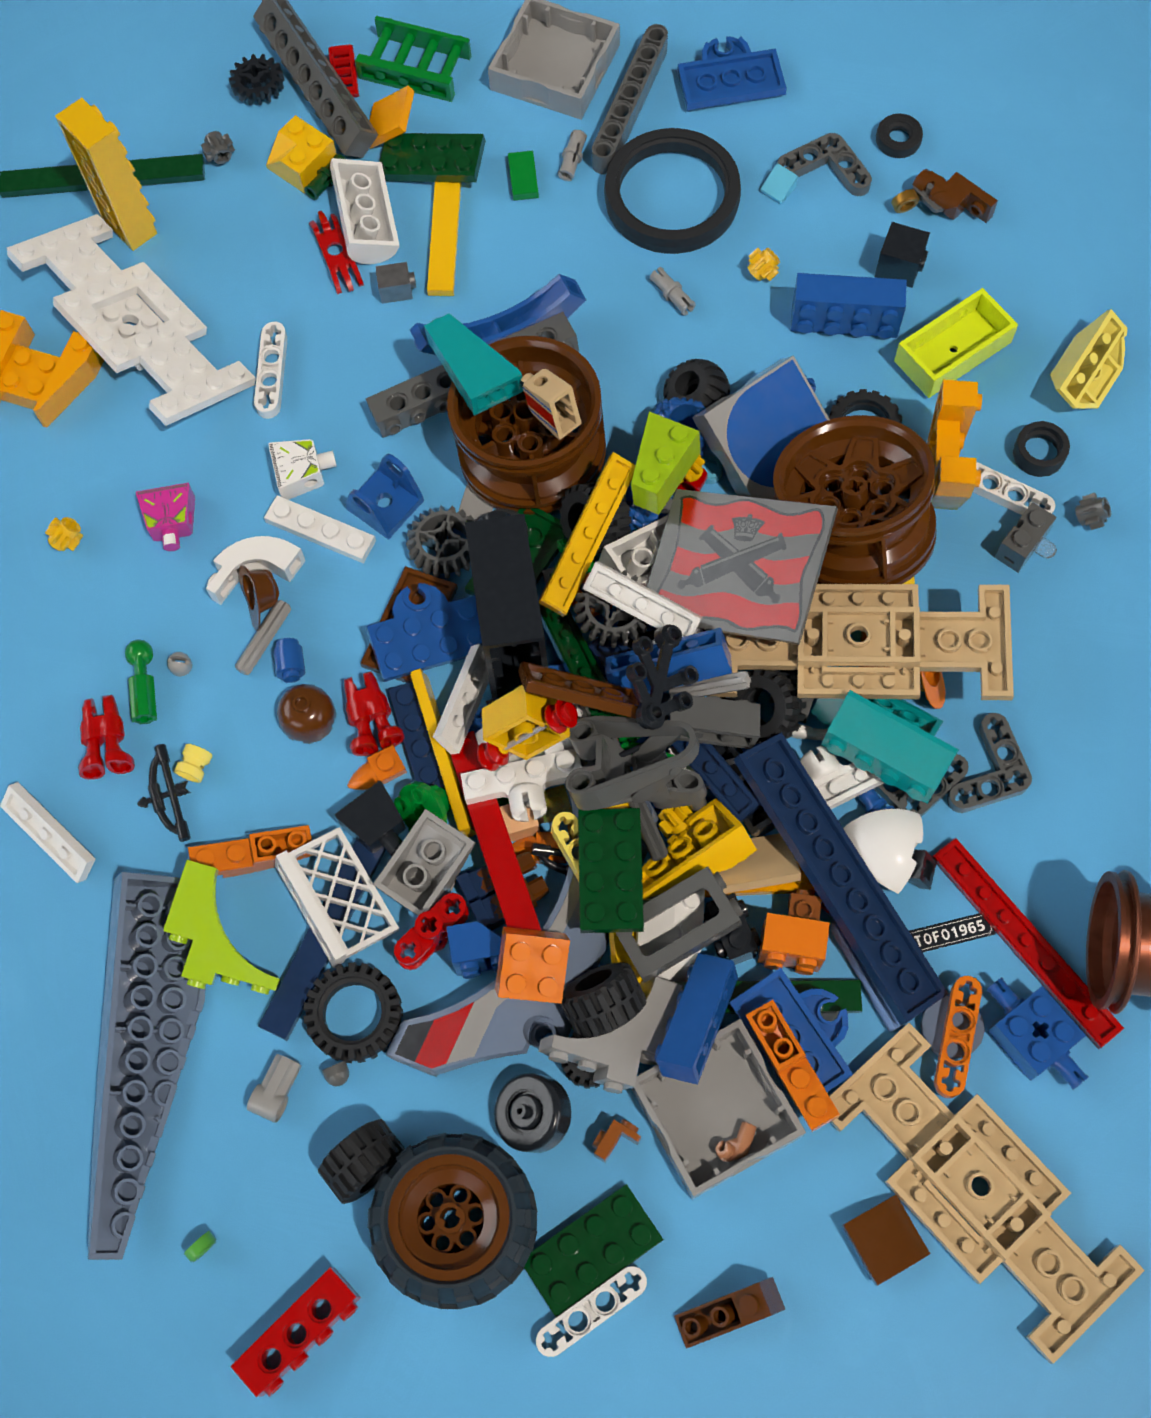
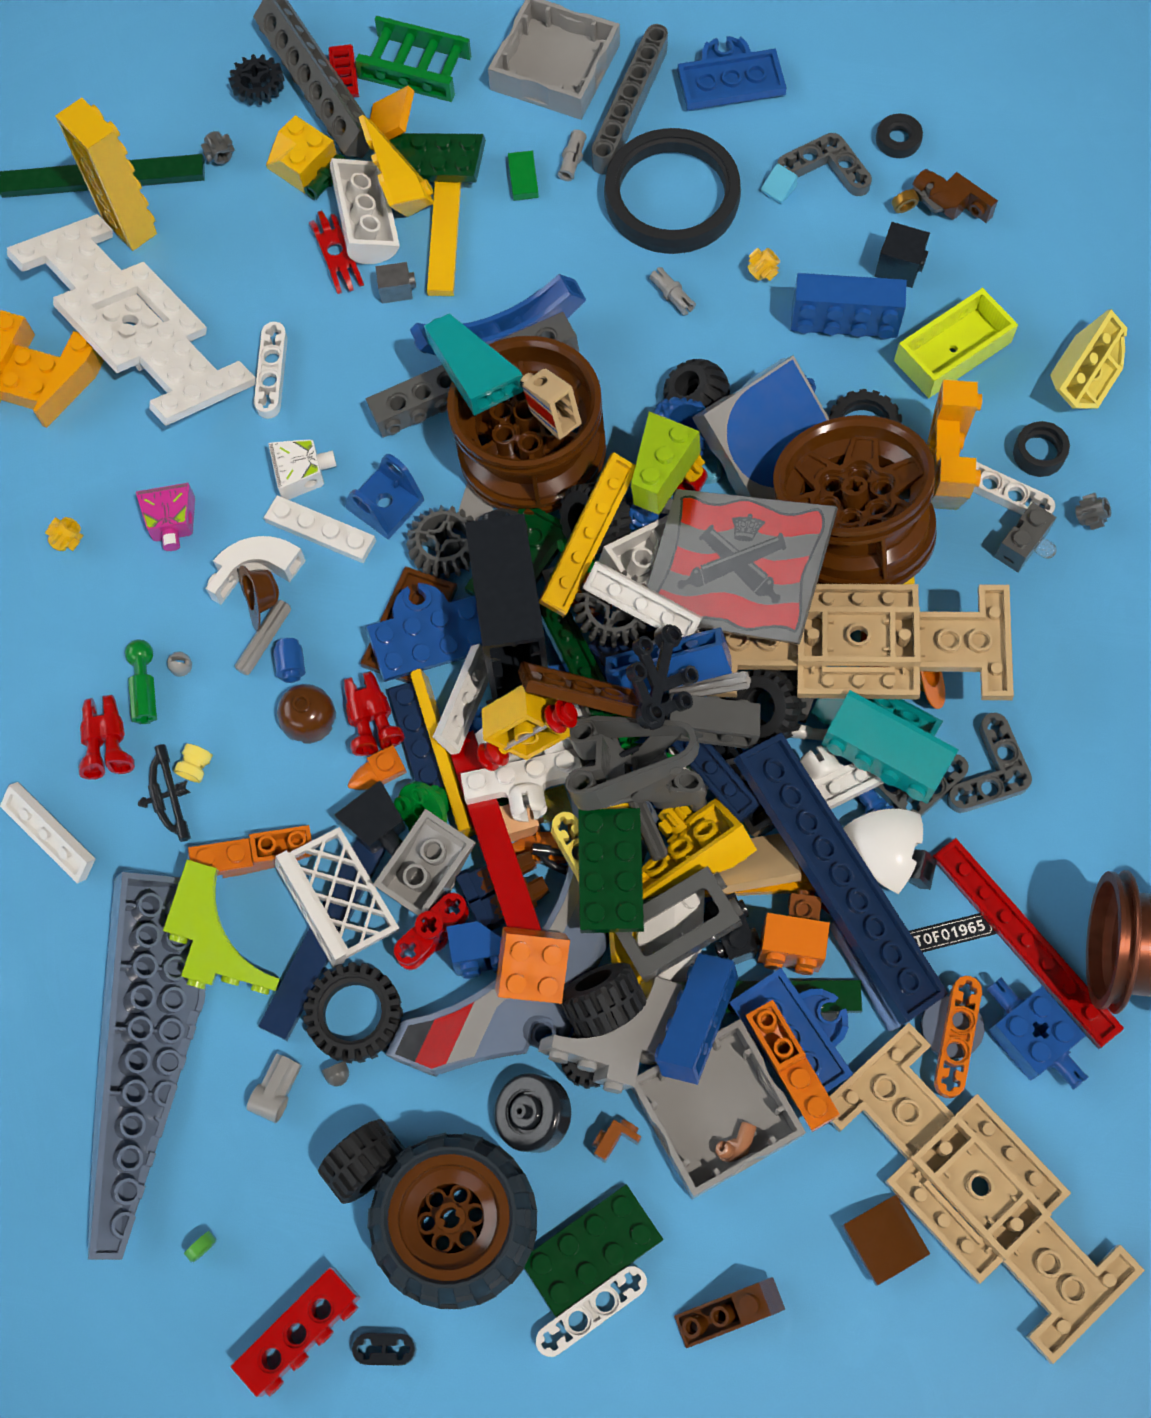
(384, 1340): none -> black beam
(399, 180): none -> yellow wedge

